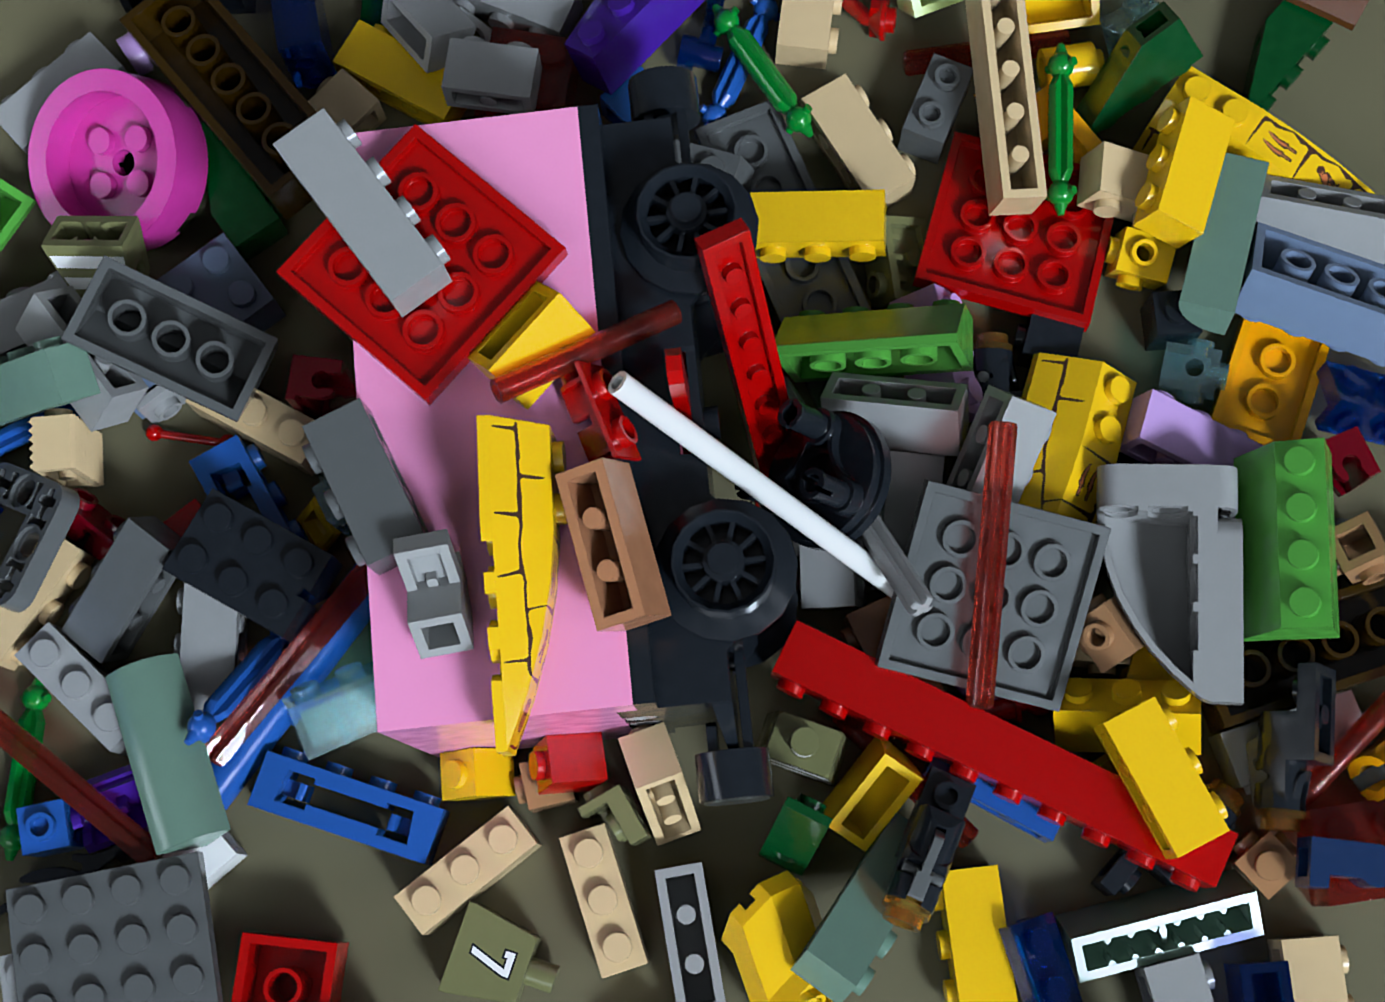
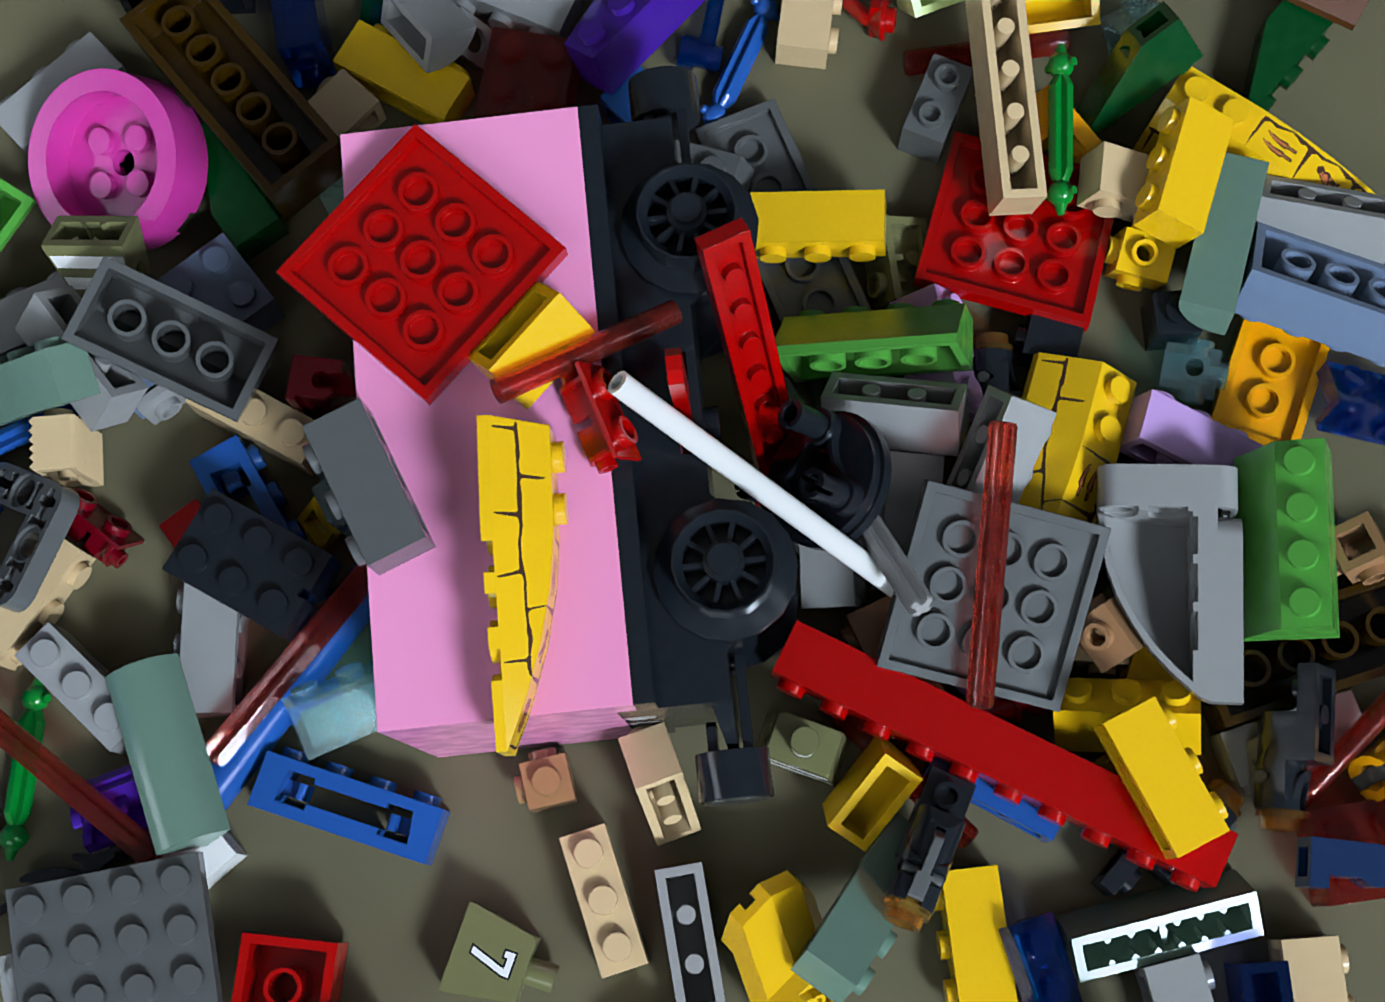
(47, 829): blue brick -> none
(123, 590): dark grey brick -> none
(135, 54): lavender tile -> none
(155, 432): red hinge -> none
(234, 688): blue wheel -> none
(364, 212): light grey brick -> none
(436, 593): light grey brick -> none
(467, 871): tan brick -> none
(476, 775): yellow brick -> none
(491, 75): light grey brick -> none
(568, 763): red brick -> none
(612, 545): nougat brick -> none
(626, 818): olive bracket -> none
(762, 70): green wheel -> none
(796, 834): dark green slope -> none
(857, 142): tan brick -> none
(1088, 63): yellow brick -> none
(1264, 860): medium nougat brick -> none
(1351, 461): dark red hinge -> none

